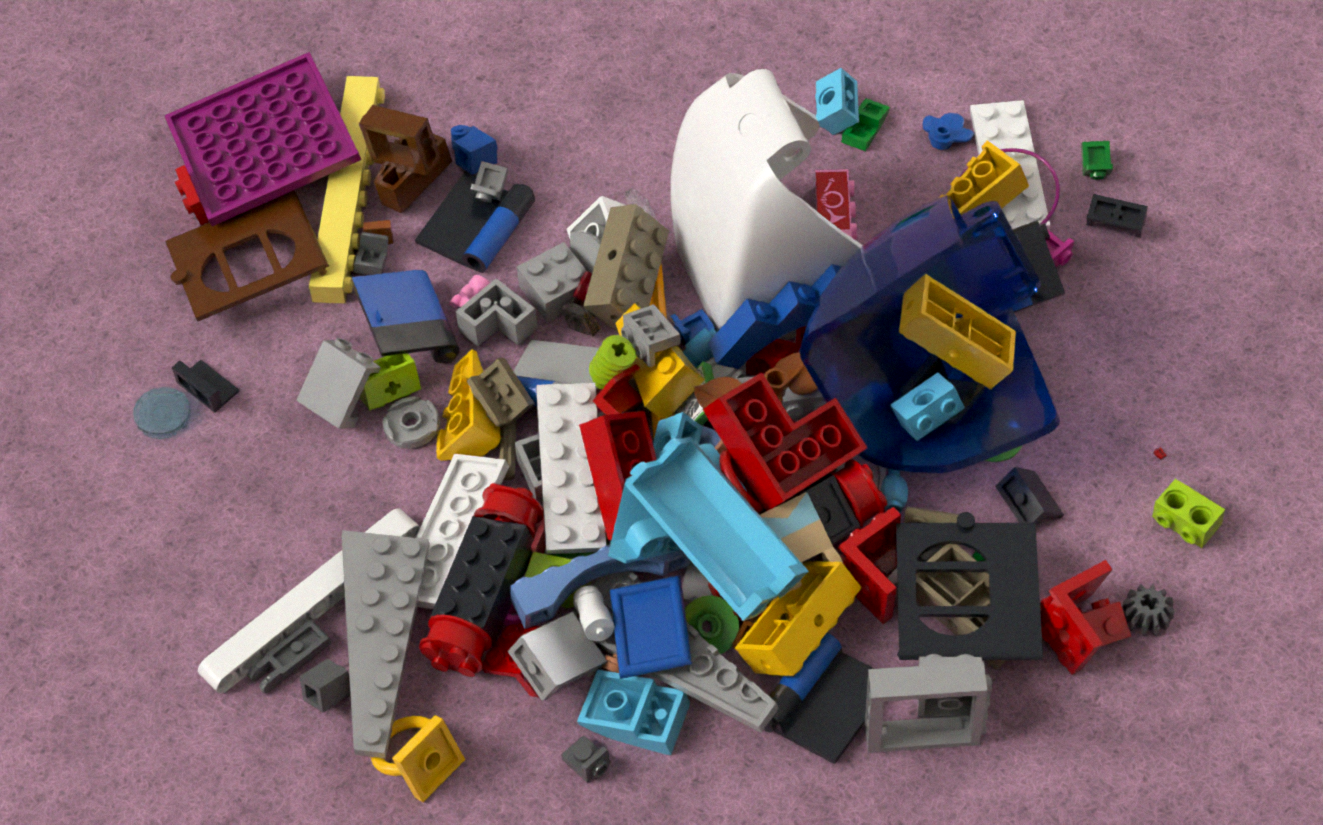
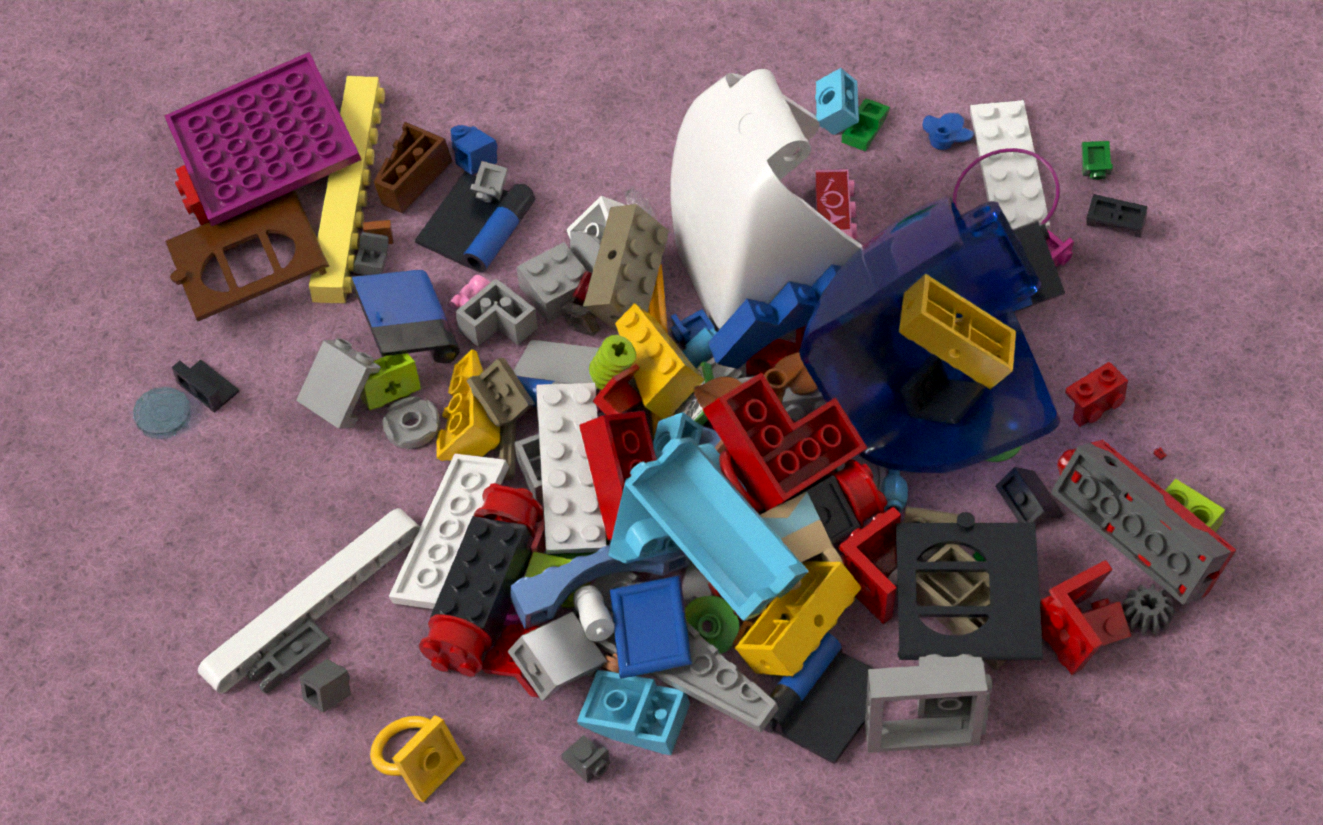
(381, 604): light grey wing -> none
(421, 151): reddish brown window -> none
(649, 333): light grey bracket -> none
(927, 406): medium azure brick -> none
(987, 179): yellow wedge -> none
(1097, 393): none -> red bracket
(1141, 520): none -> dark grey piece

